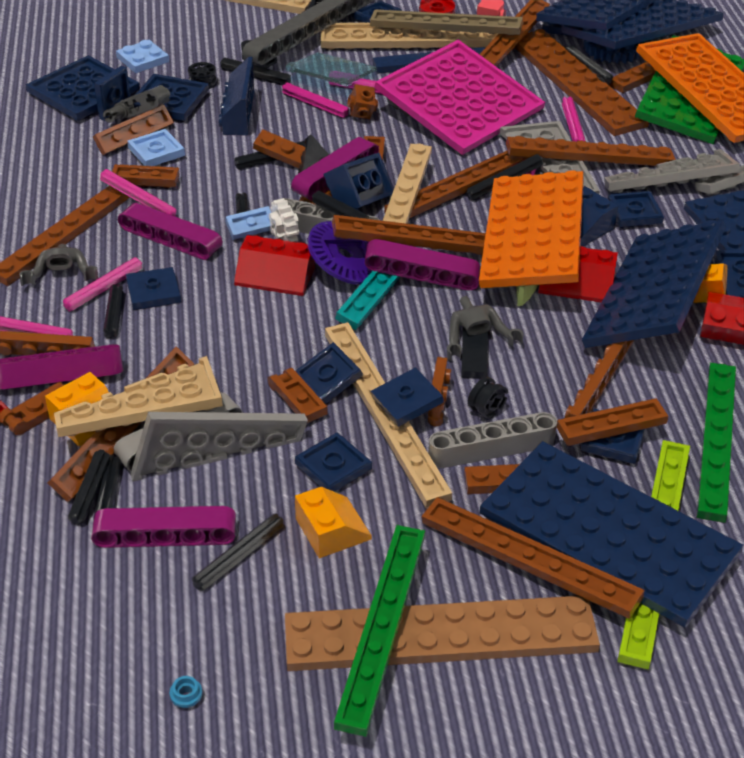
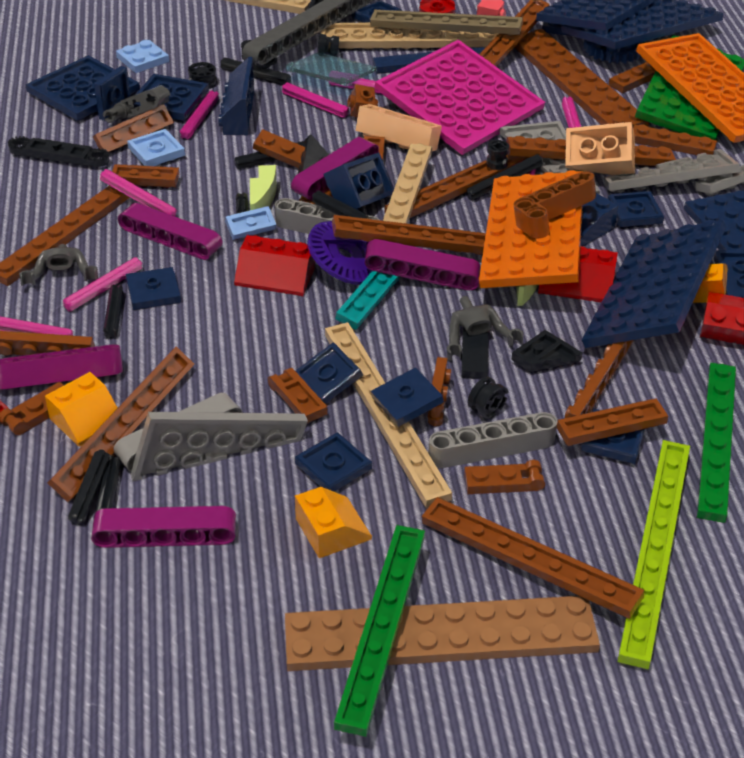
(59, 151): none -> black piece
(182, 391): tan wing -> none
(182, 685): dark azure plate -> none
(199, 115): none -> dark pink axle
(237, 552): black axle -> none
(263, 188): none -> yellowish green slope
(283, 221): white gear -> none
(323, 44): none -> black wheel
(397, 127): none -> light nougat brick
(497, 154): none -> black wheel
(537, 208): none -> dark orange beam
(545, 352): none -> black wing
(601, 73): black axle -> none
(601, 148): none -> light nougat slope
(614, 530): dark blue plate -> none
(676, 141): none -> dark orange plate

